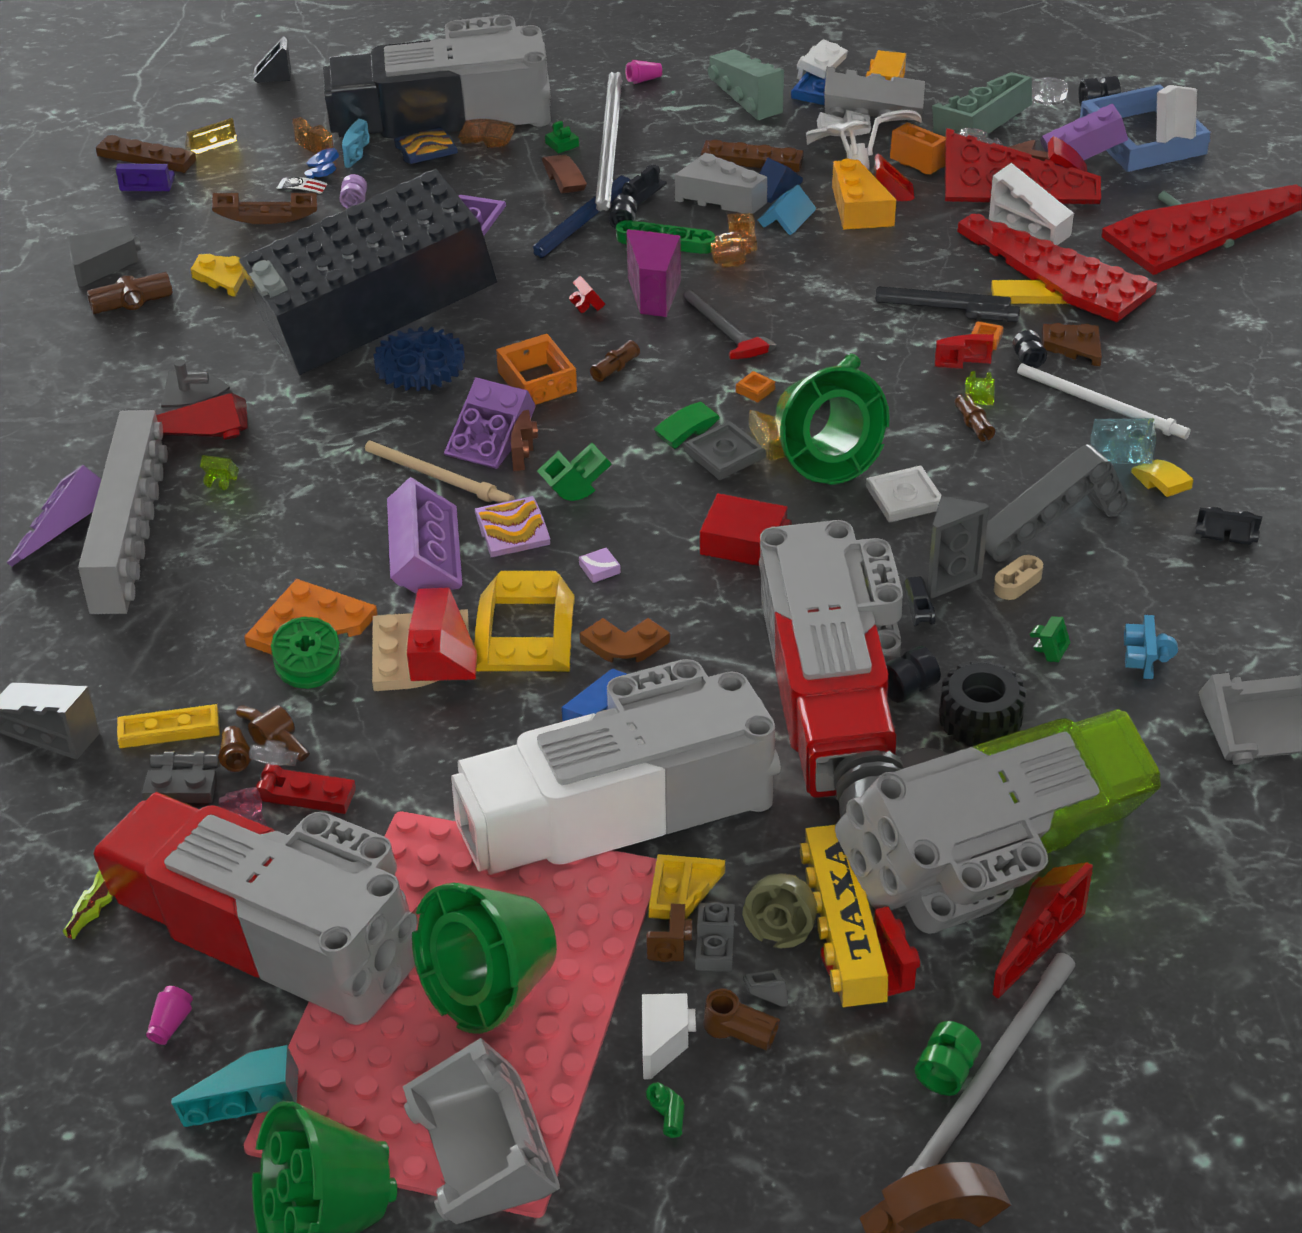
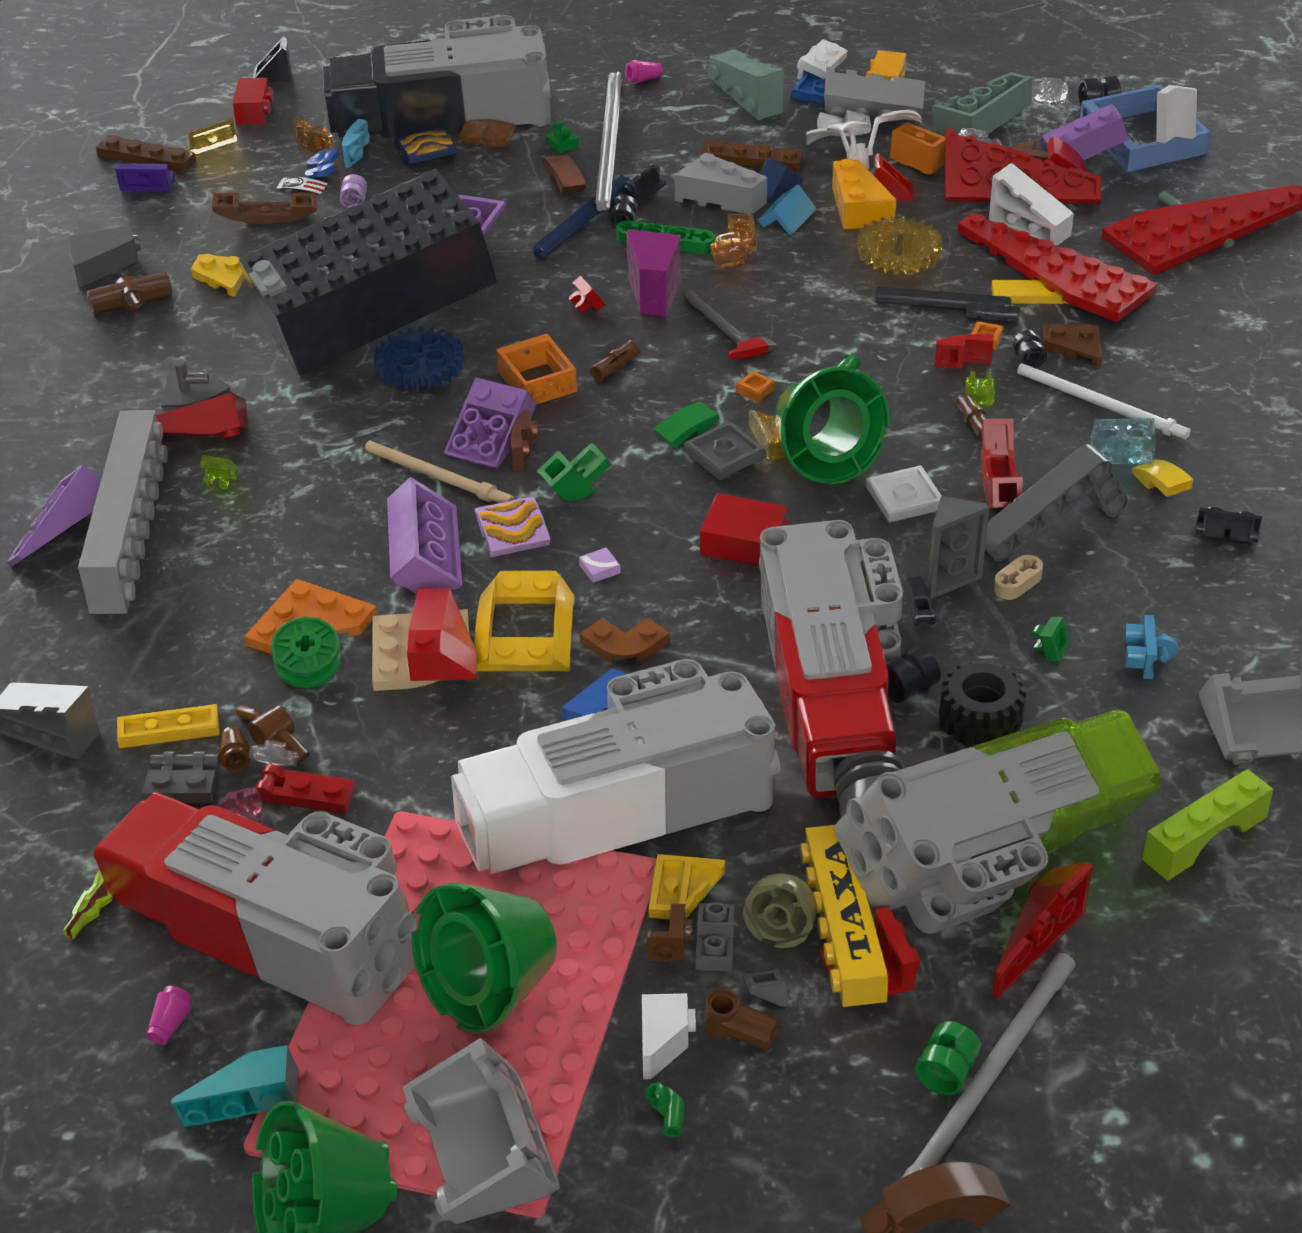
(252, 100): none -> red brick
(880, 240): none -> clear yellow gear
(998, 463): none -> red arch
(1180, 838): none -> lime arch

